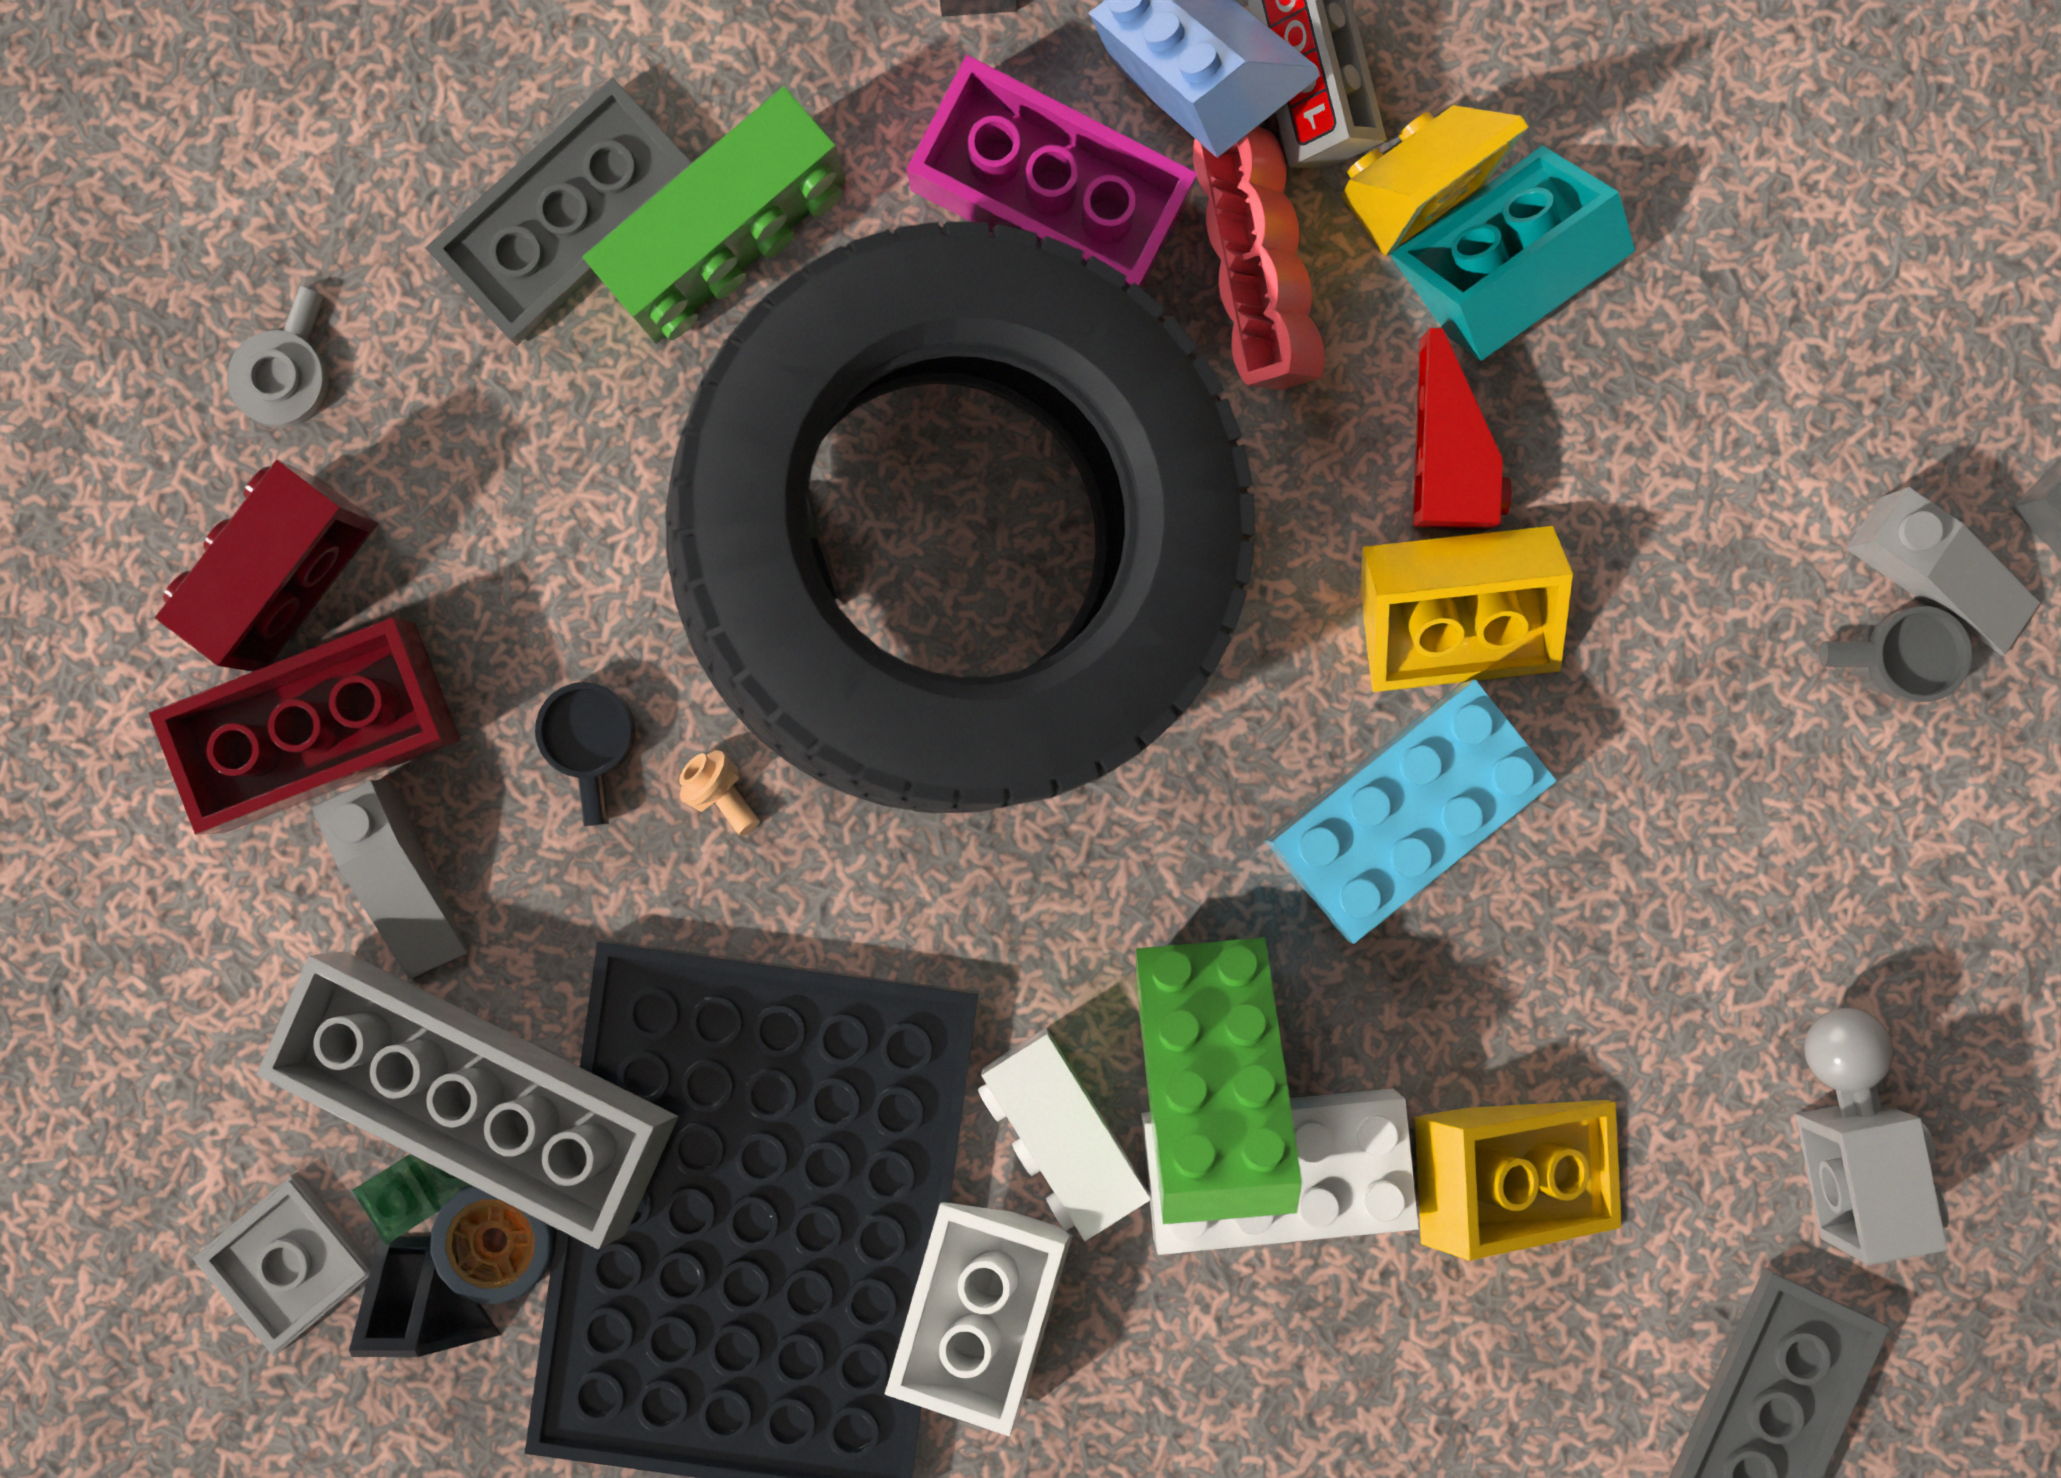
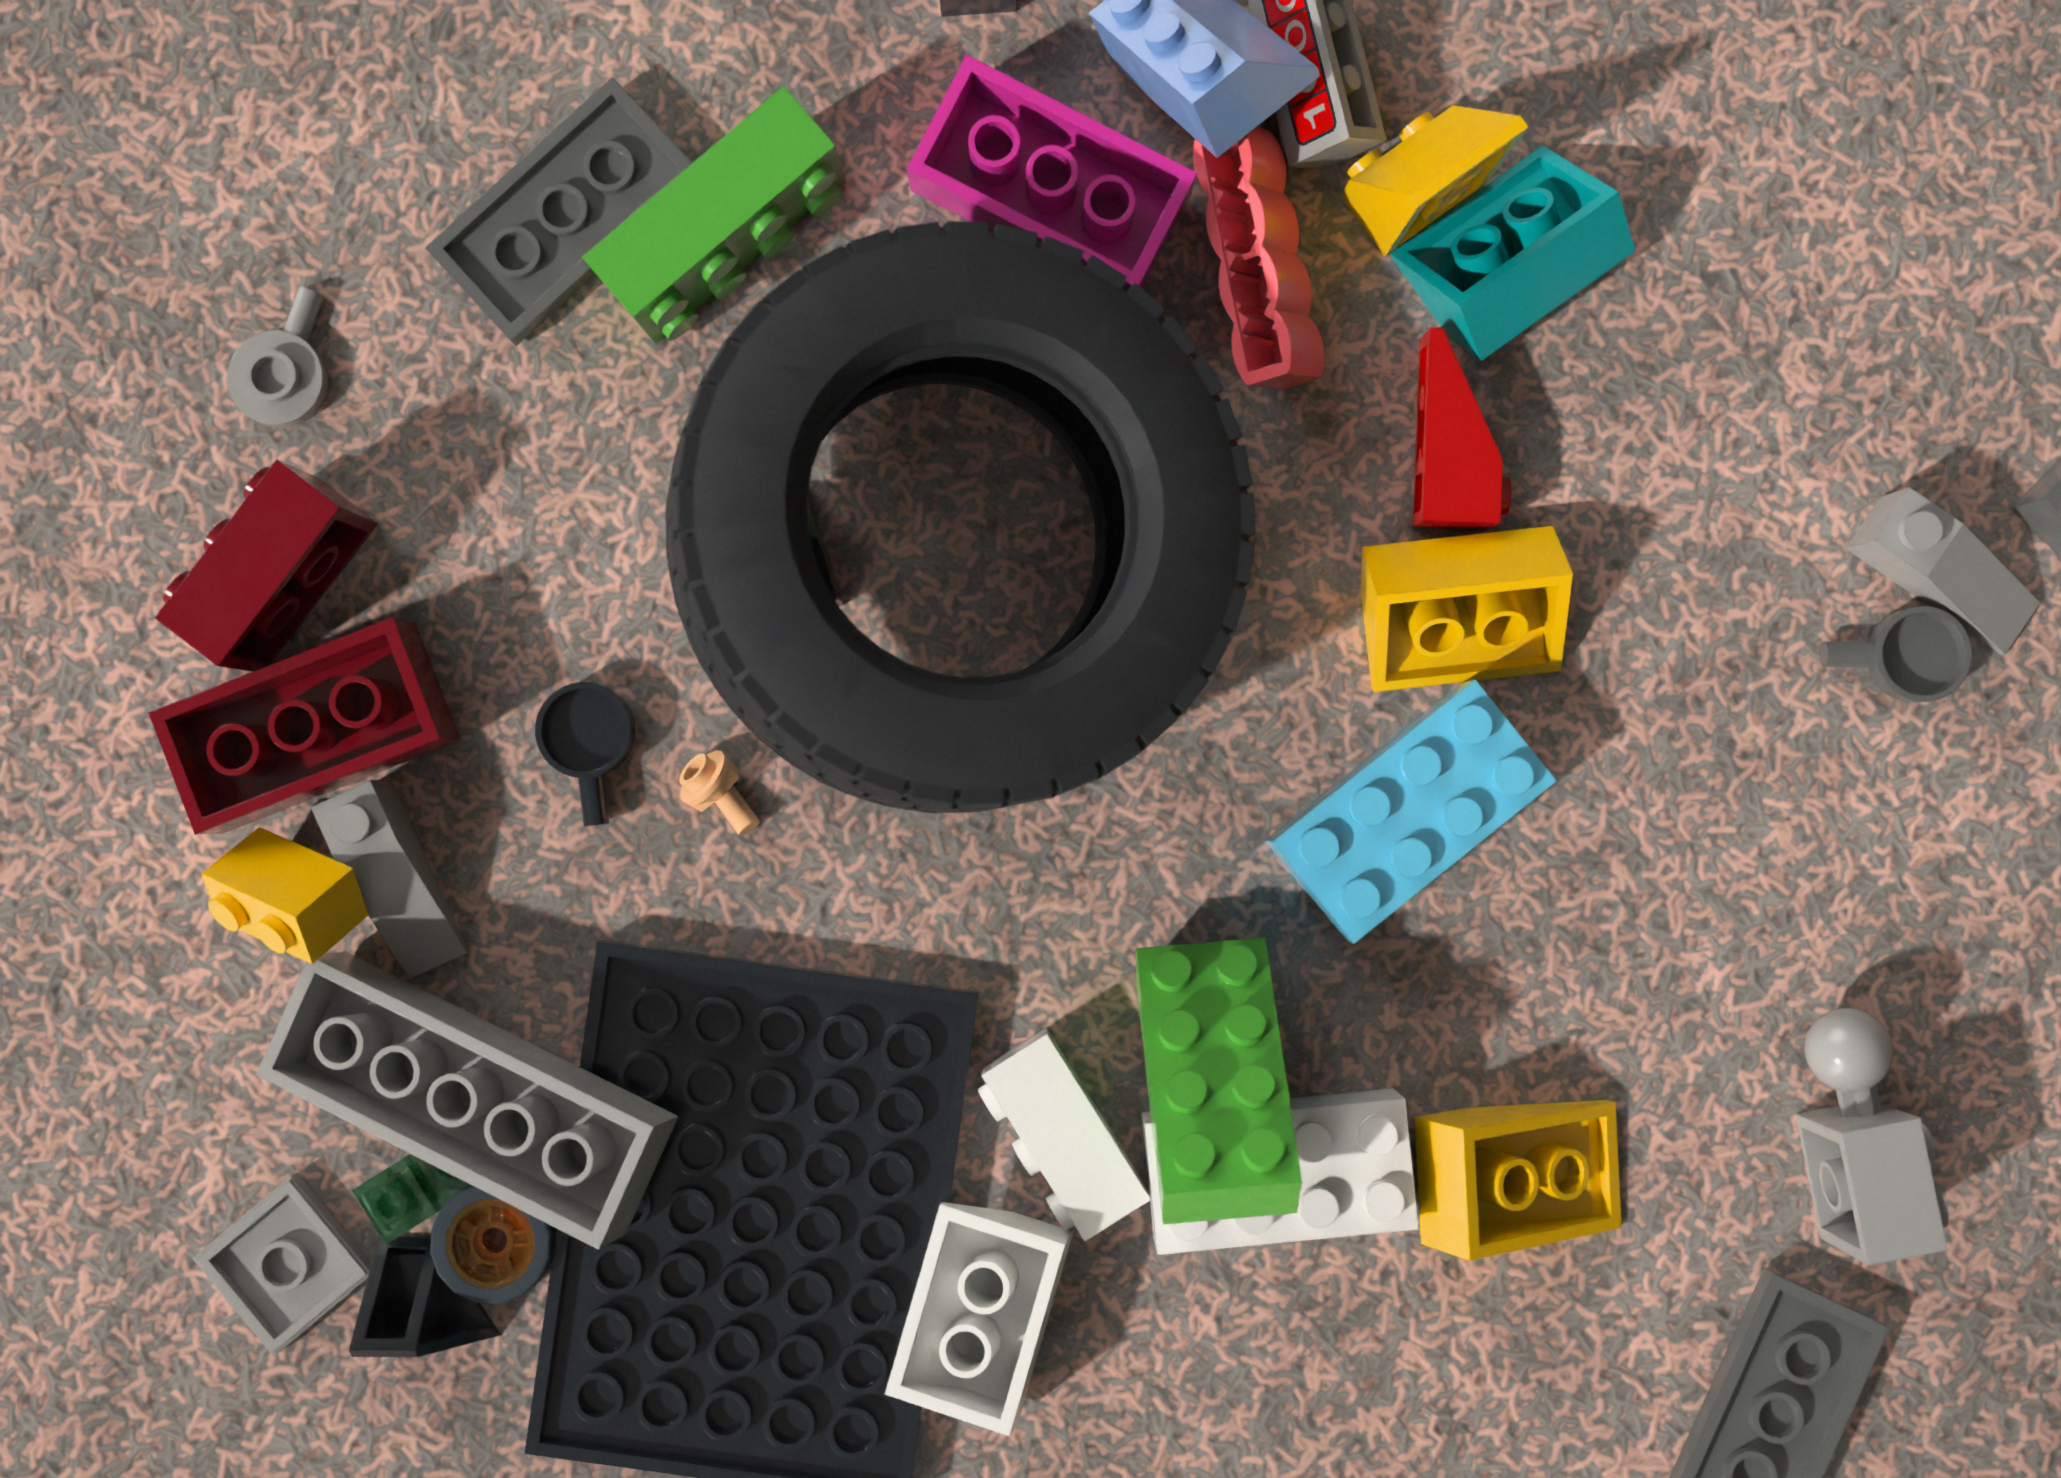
(284, 895): none -> yellow brick

